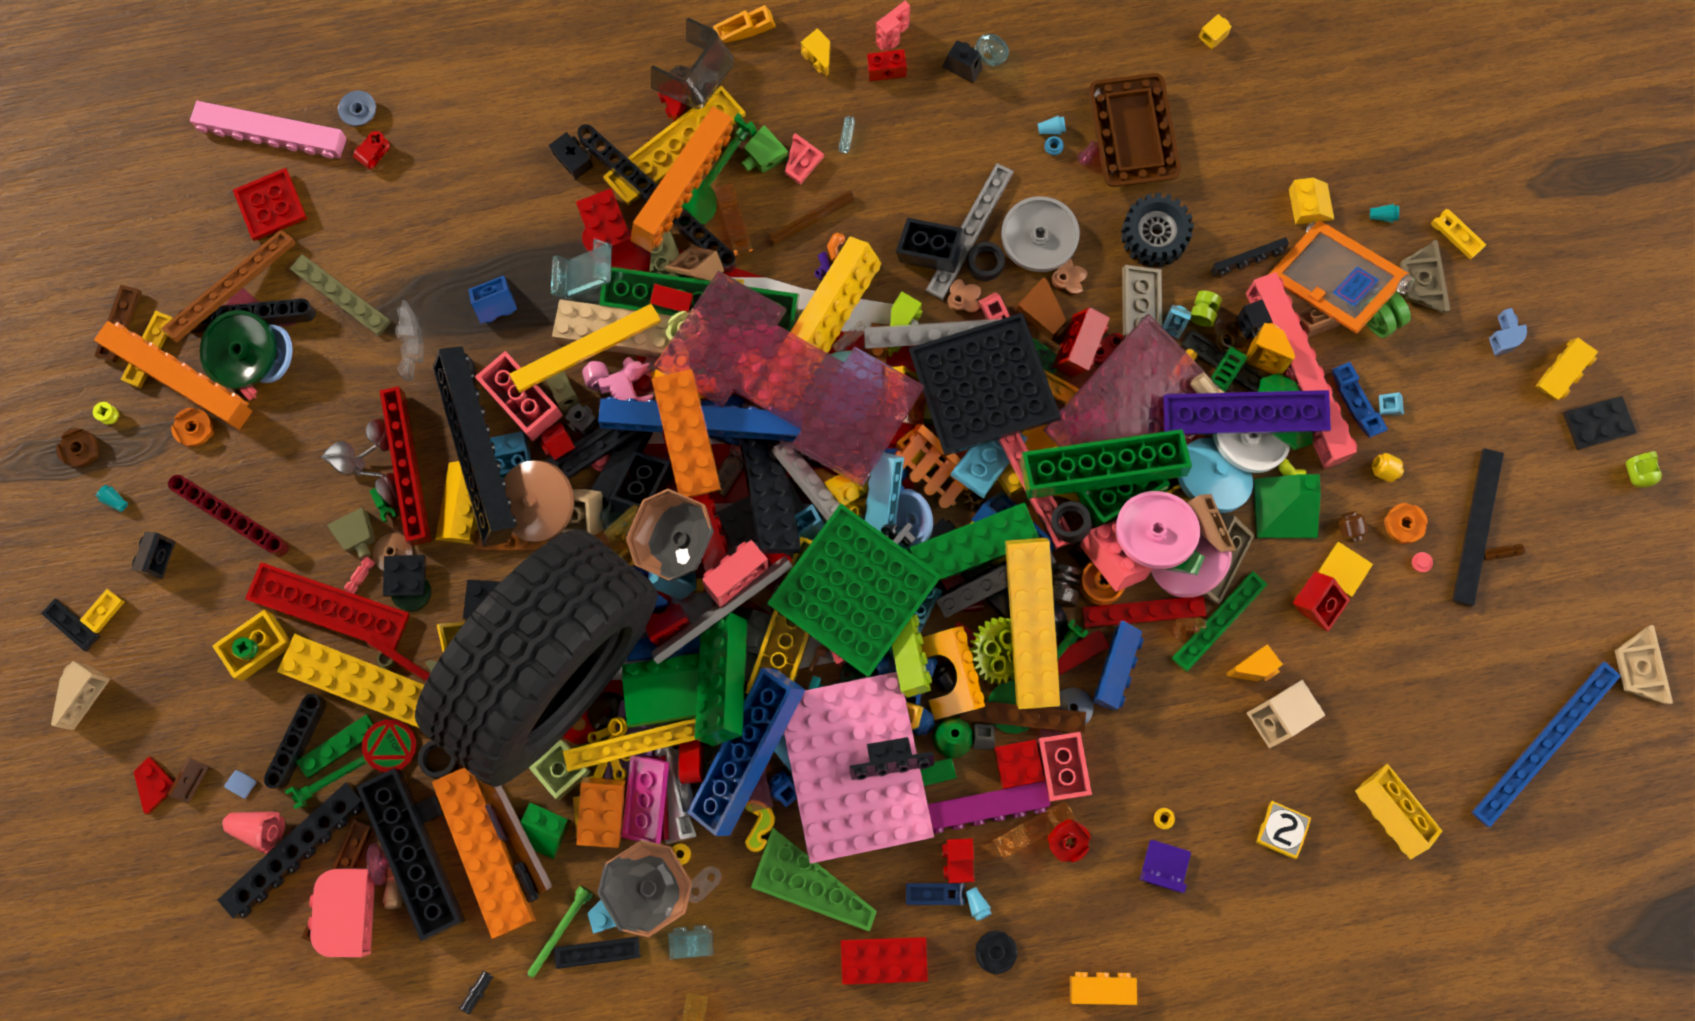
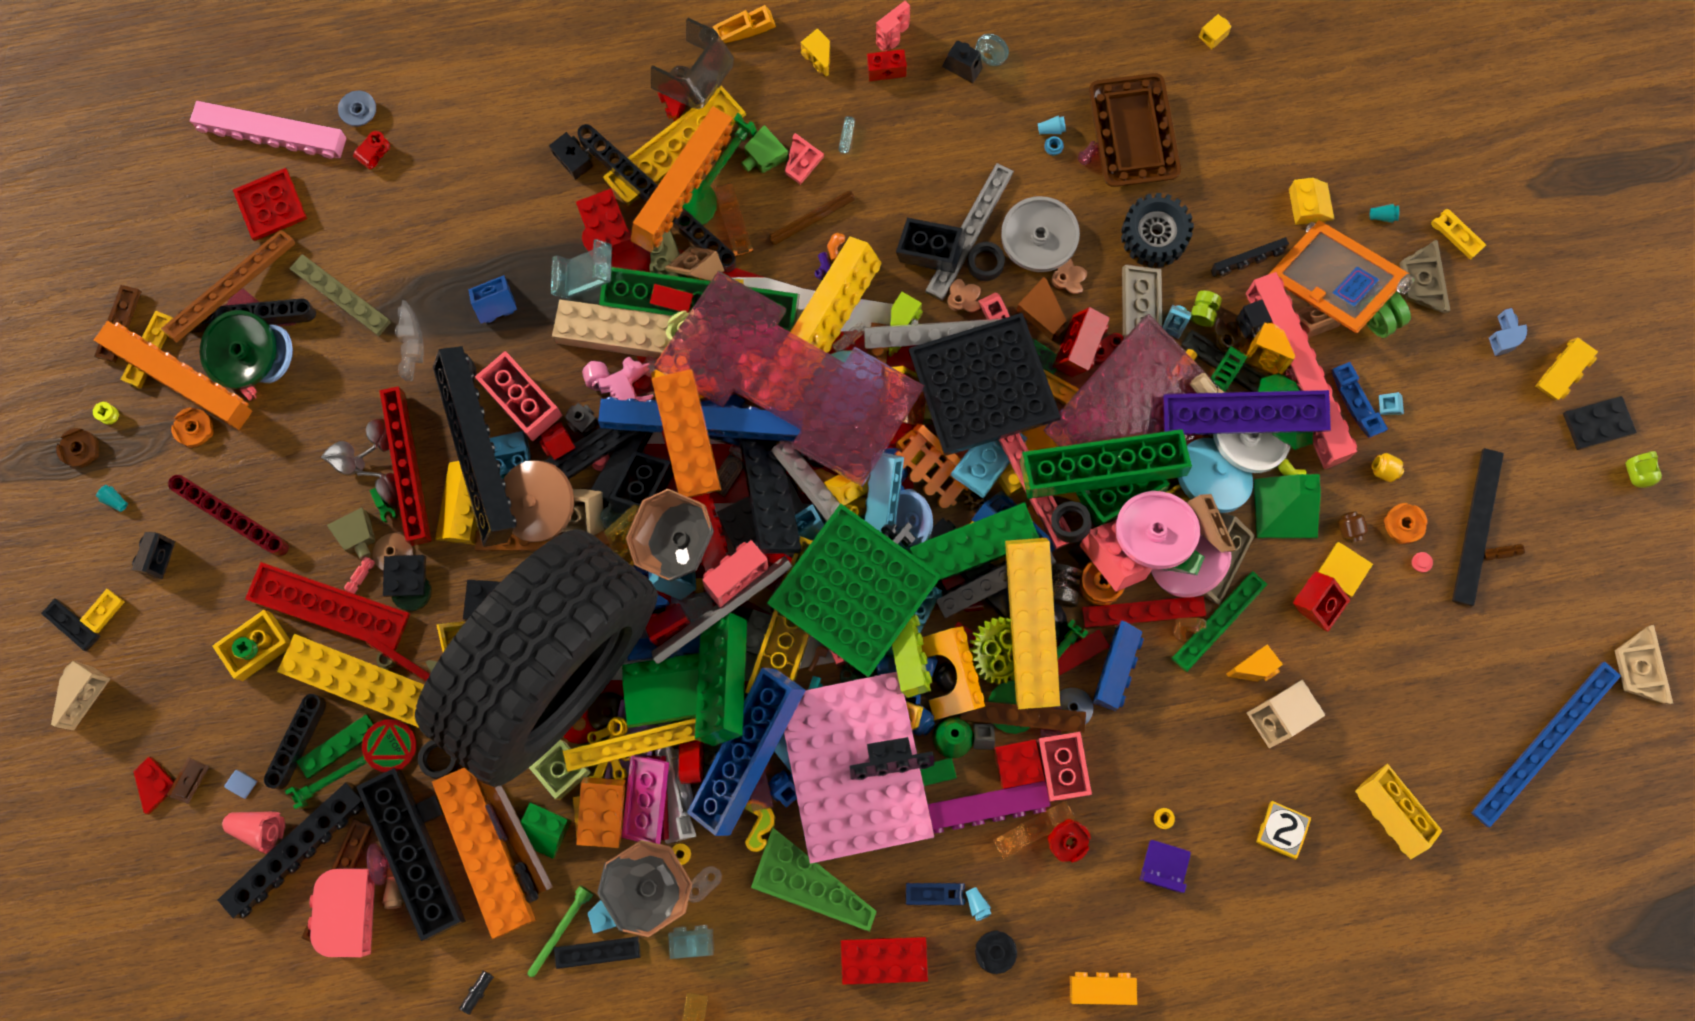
(563, 391): olive torso -> none
(585, 348): yellow tile -> none
(959, 860): red brick -> none

